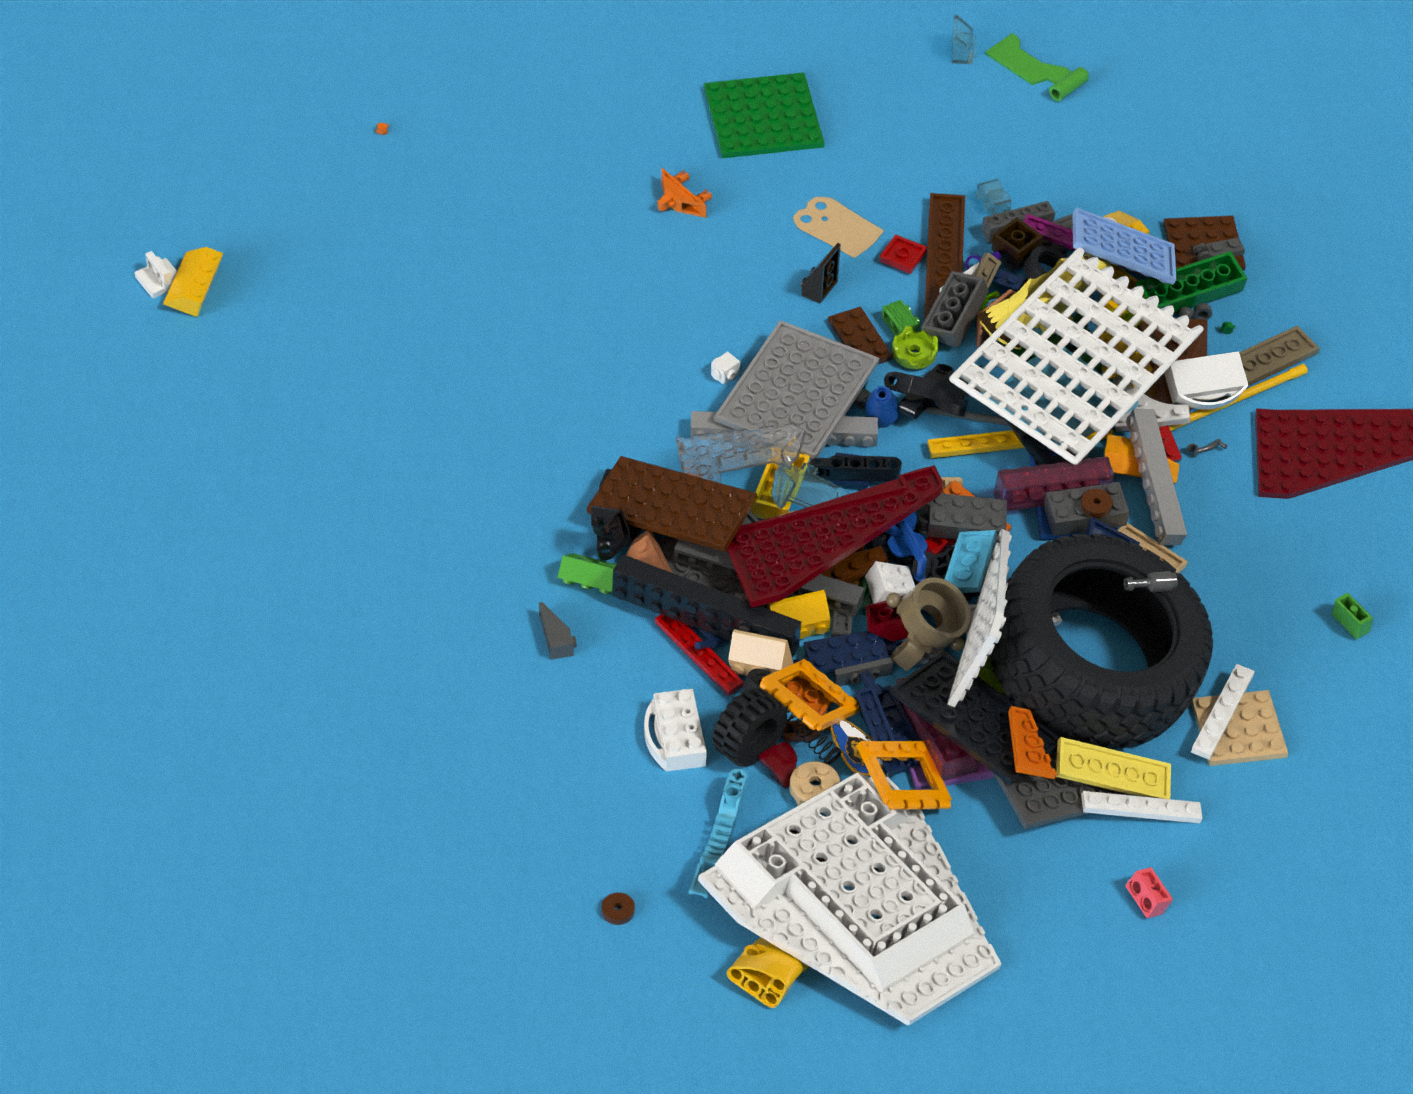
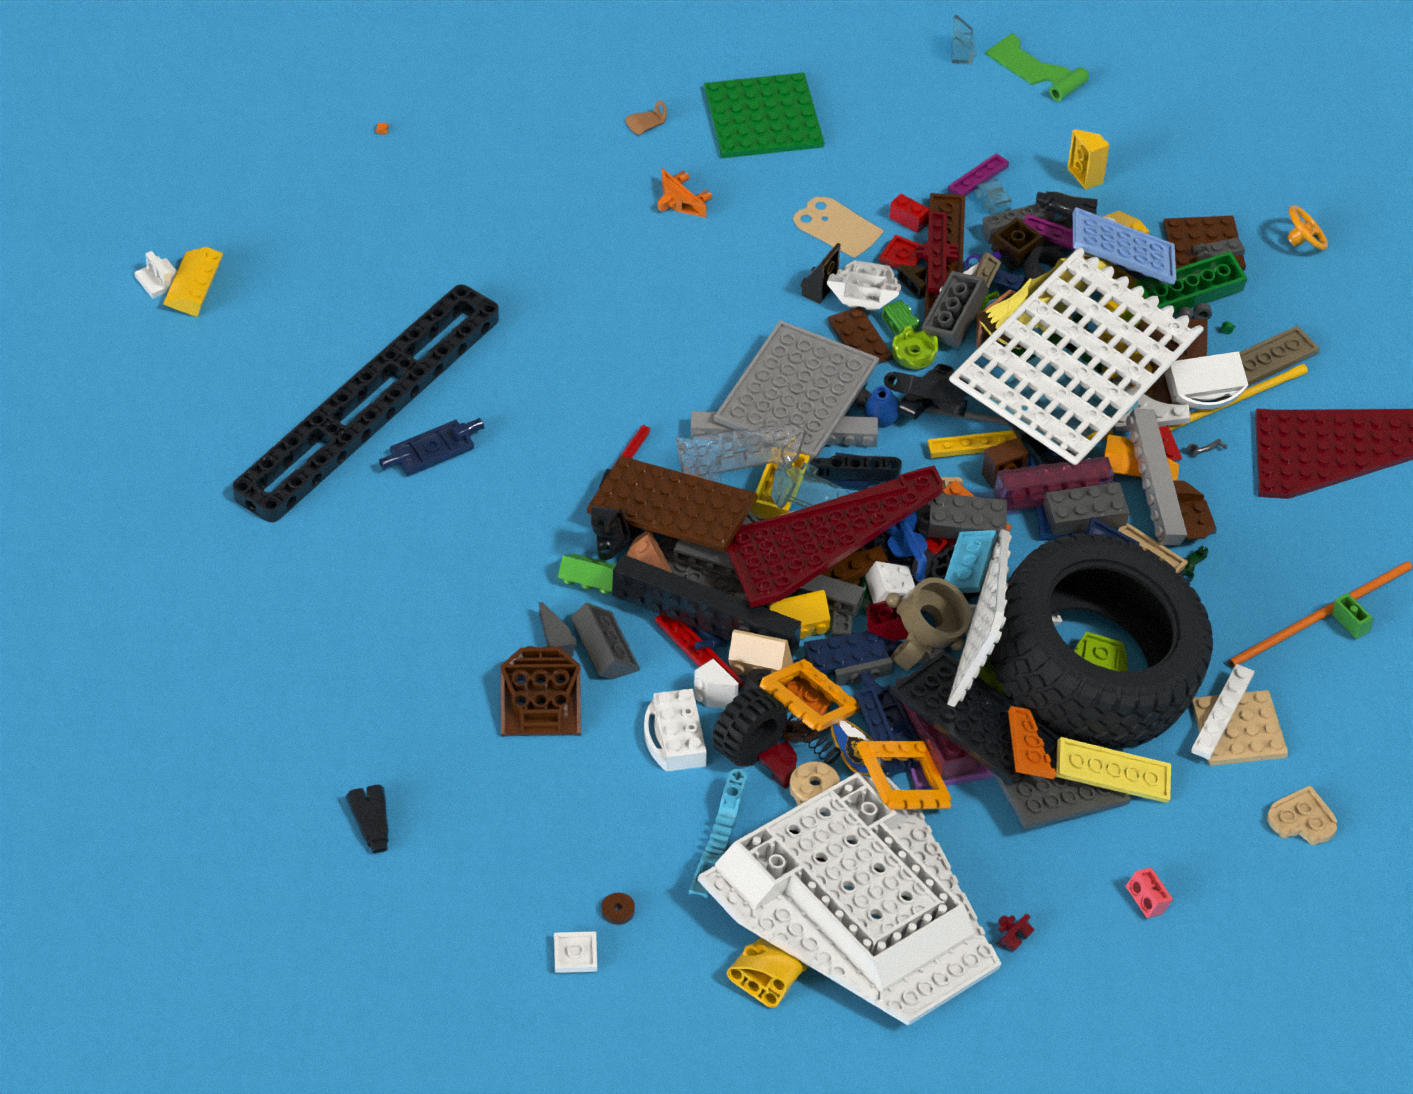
(344, 440): none -> black beam
(370, 815): none -> black piece
(432, 446): none -> dark blue plate
(531, 719): none -> reddish brown hinge
(575, 952): none -> white plate
(604, 642): none -> dark grey slope
(636, 442): none -> red axle
(643, 121): none -> medium nougat piece
(714, 685): none -> white slope
(725, 368): white brick -> none
(864, 285): none -> white wedge
(909, 213): none -> red brick
(913, 278): none -> dark brown slope
(937, 251): none -> dark red hinge
(980, 174): none -> magenta plate
(1003, 456): none -> reddish brown brick
(1010, 940): none -> dark red hips
(1065, 204): none -> black piece
(1088, 158): none -> yellow slope
(1096, 510): reddish brown piece -> none
(1103, 652): none -> lime wing
(1141, 807): white plate -> none
(1155, 582): dark grey piece -> none
(1193, 559): none -> dark green arm
(1194, 511): none -> reddish brown piece
(1303, 815): none -> tan plate
(1305, 230): none -> light orange piece
(1318, 615): none -> orange piece

